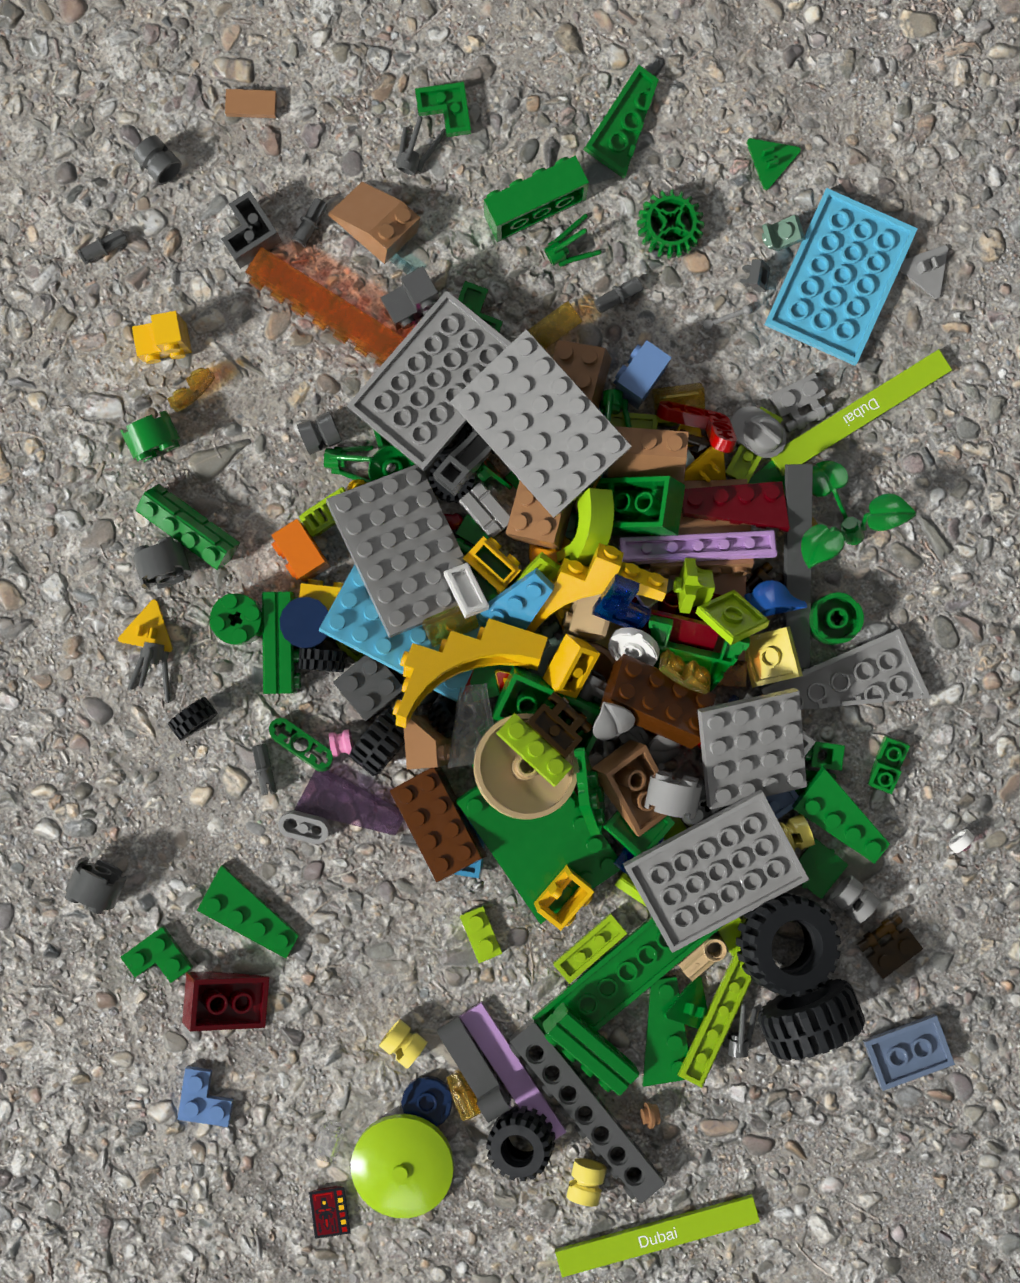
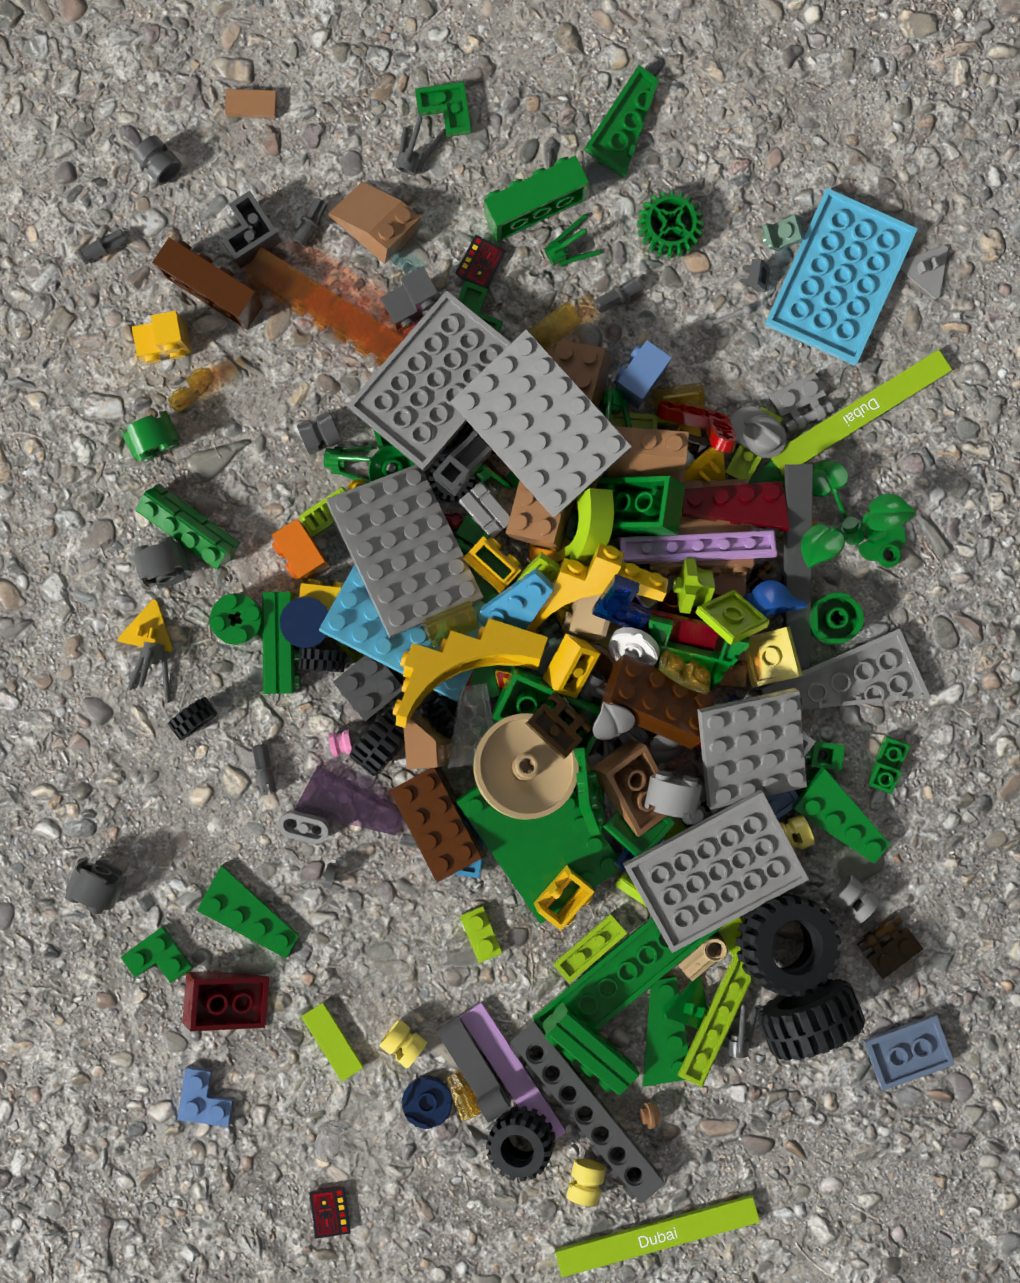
(208, 283): none -> reddish brown brick
(320, 749): green beam -> none
(330, 875): none -> dark grey tile
(332, 1041): none -> lime tile
(402, 1166): lime dish -> none
(466, 590): white tile -> none
(480, 262): none -> piece
(534, 750): lime plate -> none
(771, 159): green piece -> none
(821, 868): green piece -> none
(881, 541): none -> green plate
(961, 841): white tile -> none

